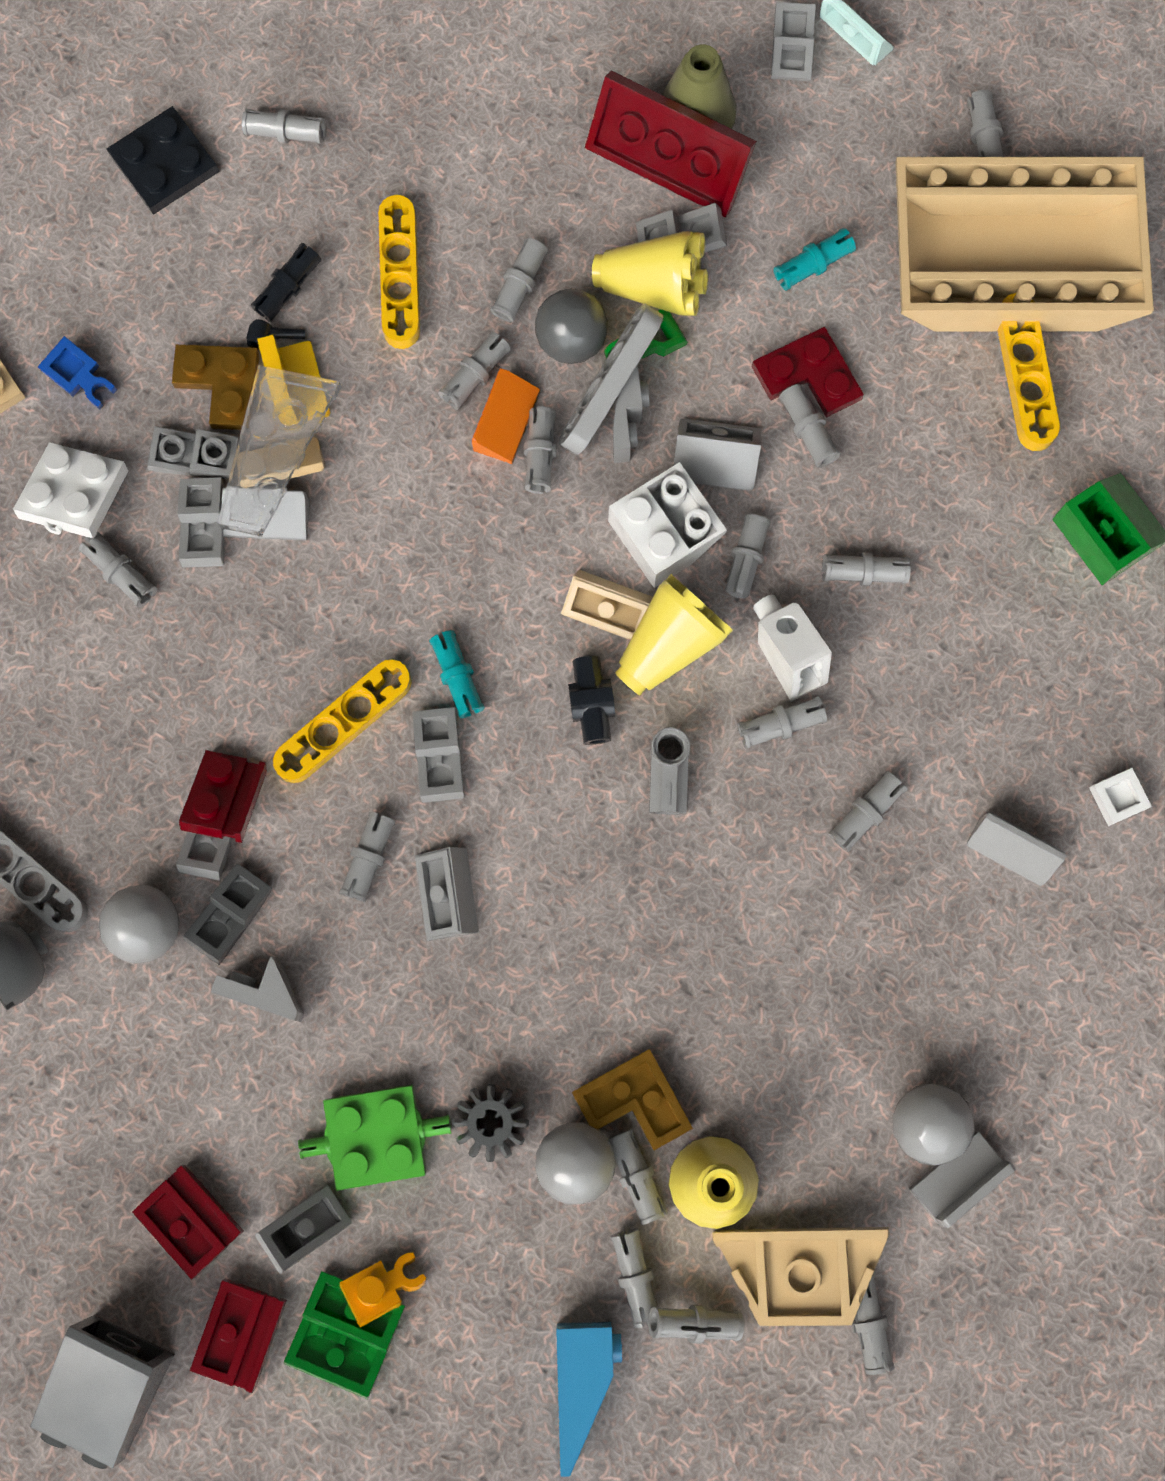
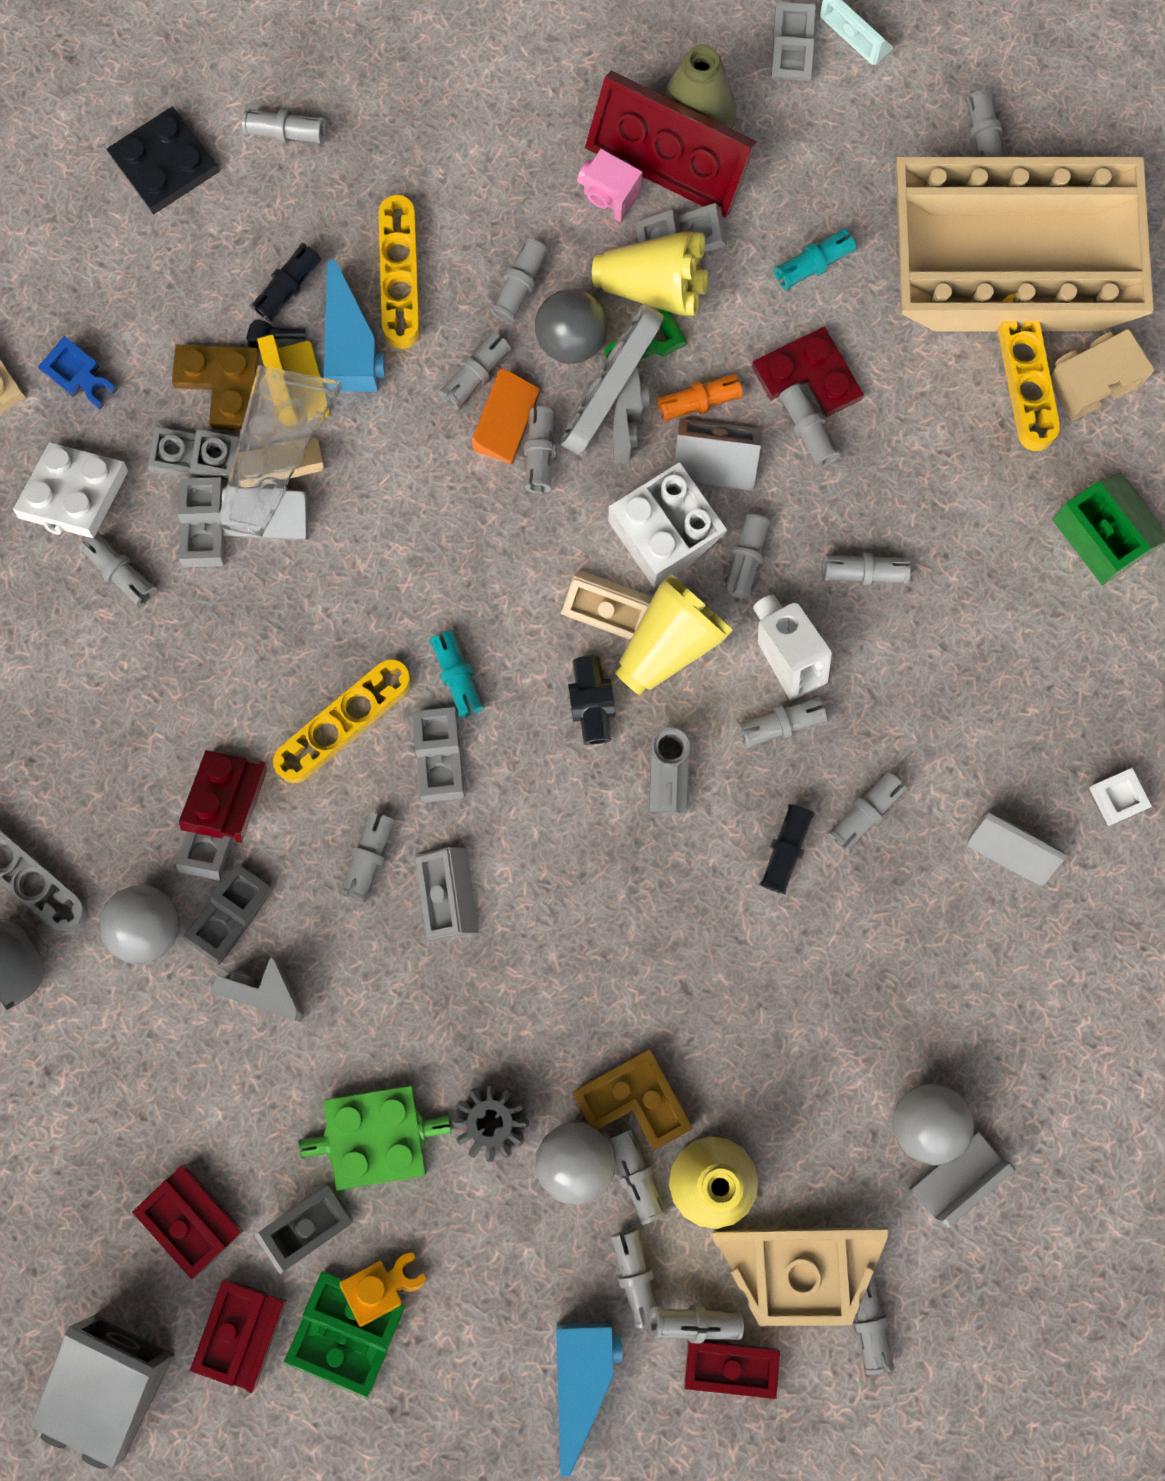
(349, 343): none -> dark azure slope
(611, 183): none -> bright pink brick
(699, 397): none -> orange pin
(732, 1369): none -> dark red plate
(787, 849): none -> black pin
(1109, 367): none -> tan brick

